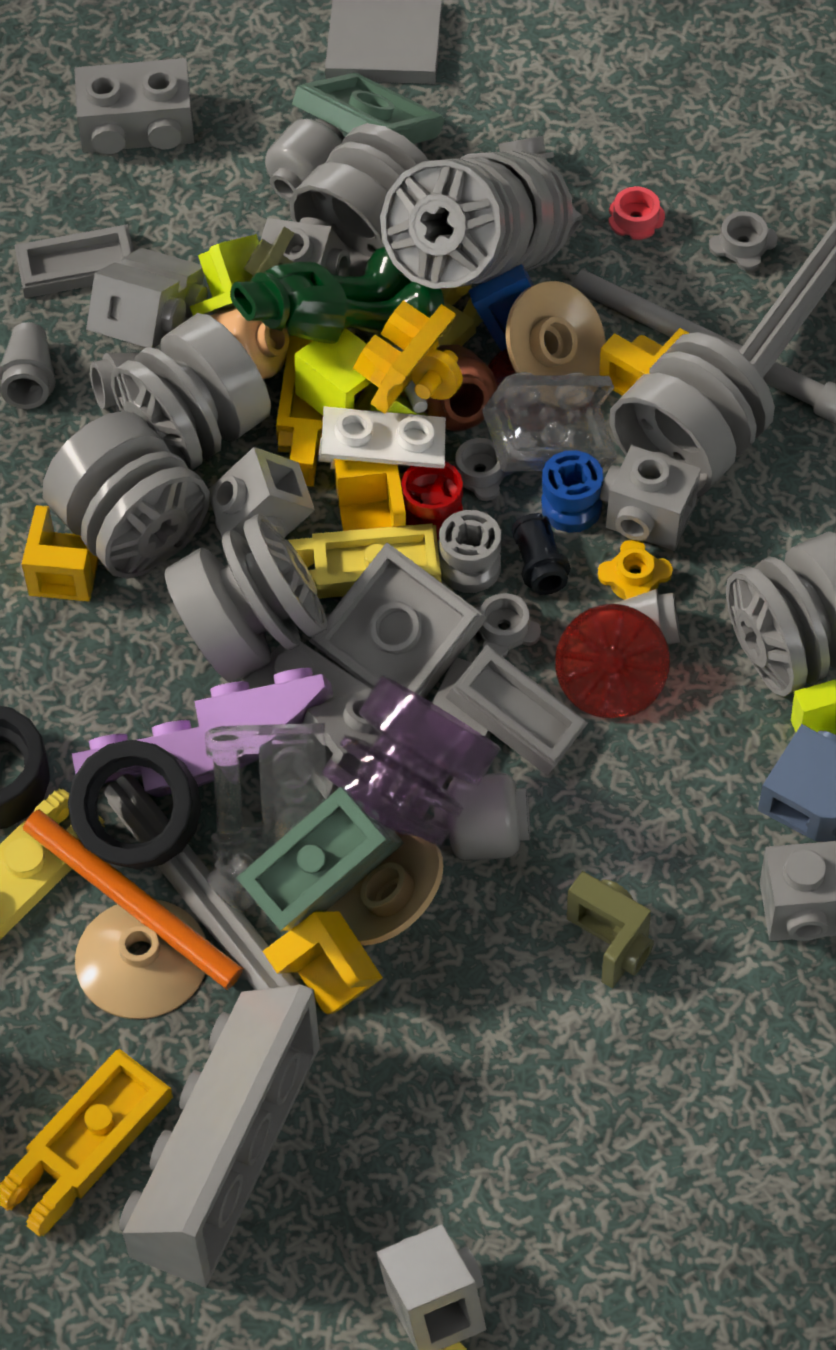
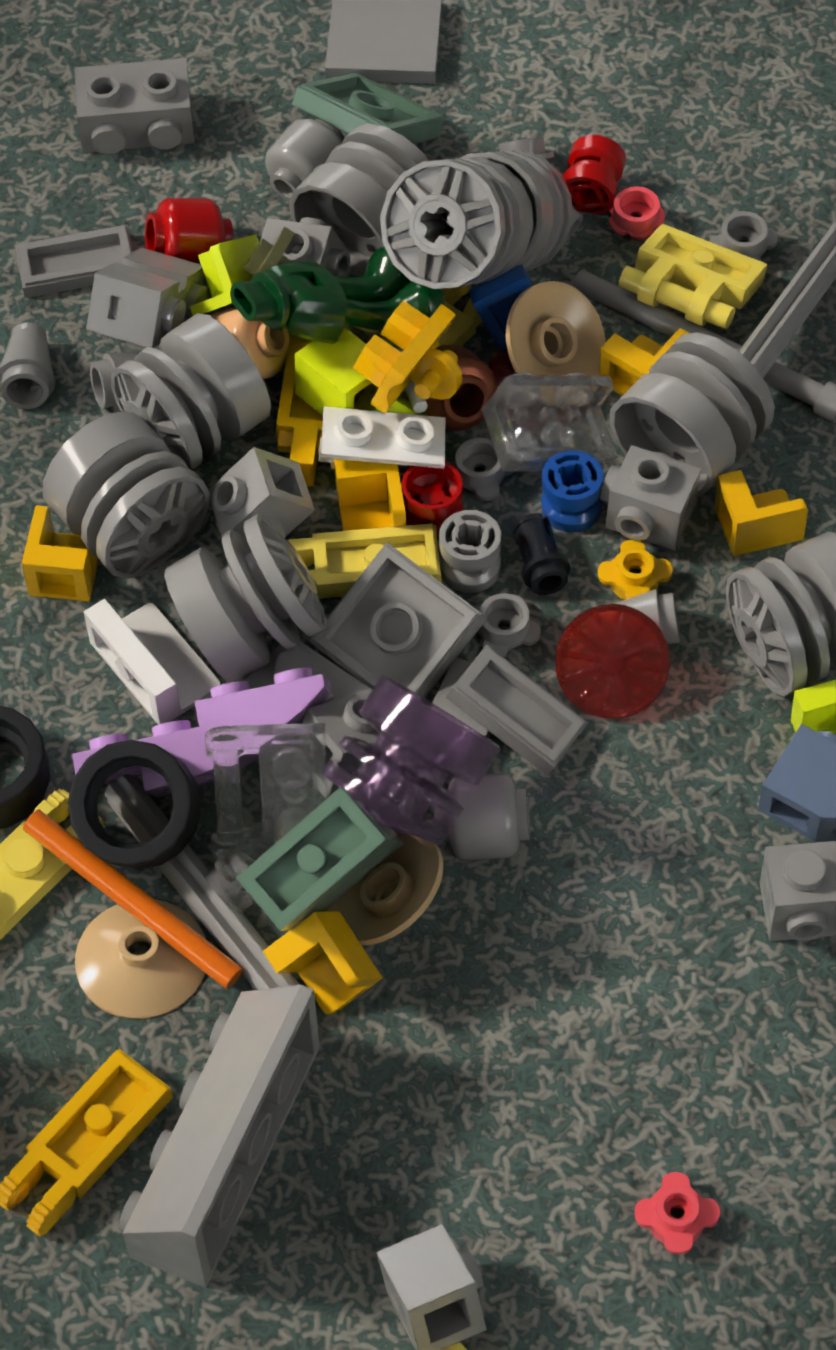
(150, 659): none -> white panel
(186, 228): none -> red head
(594, 180): none -> red wheel
(614, 917): olive bracket -> none
(676, 1233): none -> coral plate
(693, 276): none -> light yellow plate
(757, 519): none -> yellow panel

